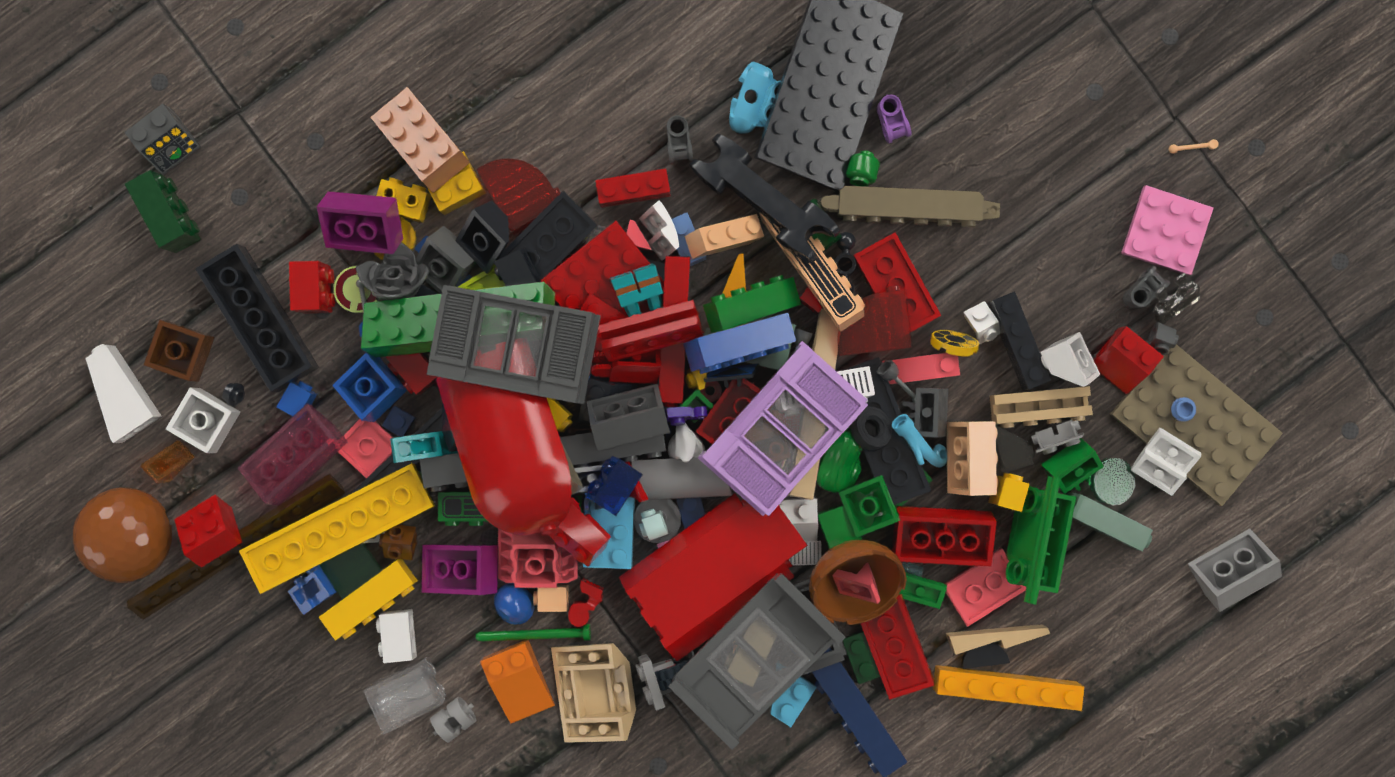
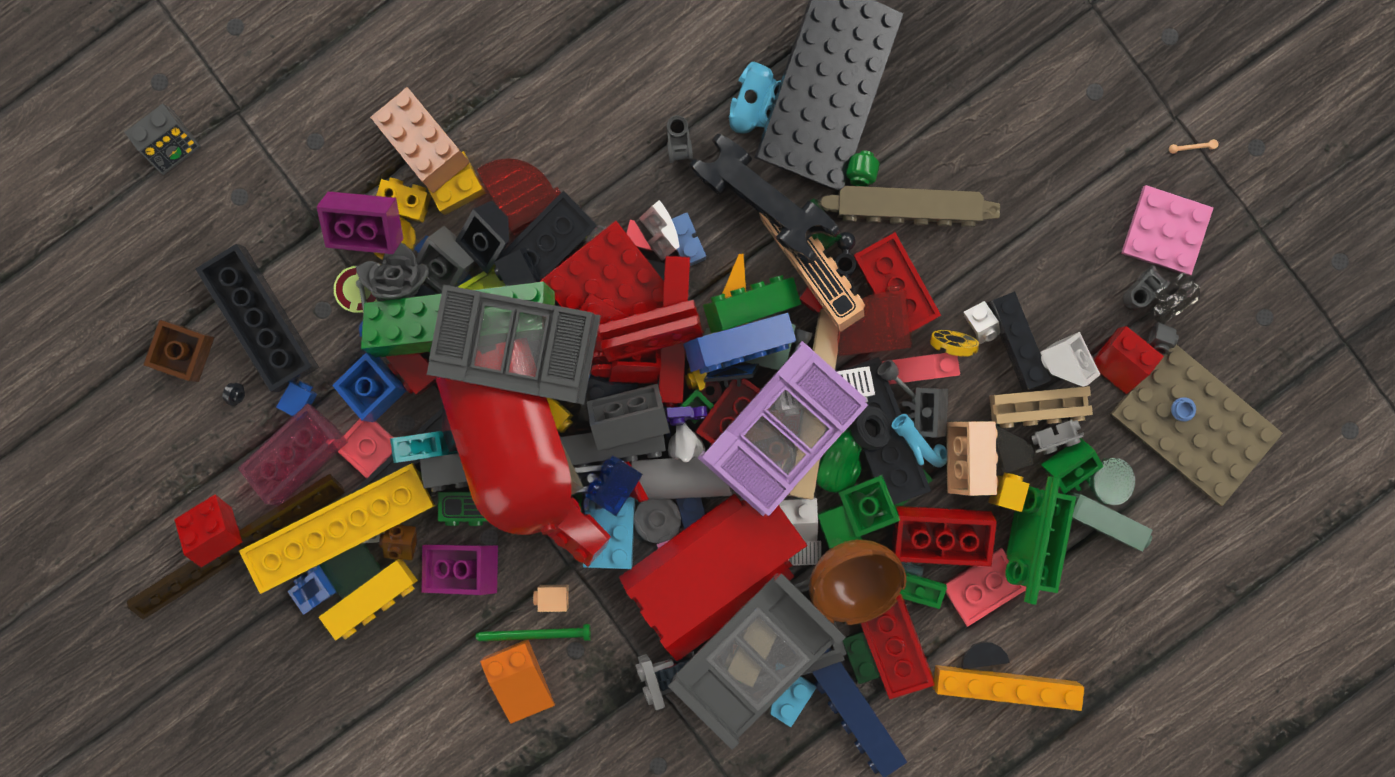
(120, 394): white slope -> none
(122, 535): dark orange piece -> none
(163, 211): dark green brick -> none
(168, 462): clear orange slope -> none
(203, 420): white brick -> none
(311, 287): red brick -> none
(396, 636): white brick -> none
(399, 421): dark blue plate -> none
(404, 695): clear slope -> none
(450, 721): light grey wheel -> none
(514, 604): blue hat -> none
(534, 561): coral slope -> none
(580, 610): red leg -> none
(594, 692): tan slope -> none
(633, 188): red brick -> none
(648, 284): teal hips -> none
(653, 524): light aqua plate -> none
(724, 236): light nougat brick -> none
(857, 585): coral slope -> none
(893, 120): medium lavender piece -> none
(1007, 637): tan slope -> none
(1165, 461): white slope -> none
(1235, 569): light grey slope -> none

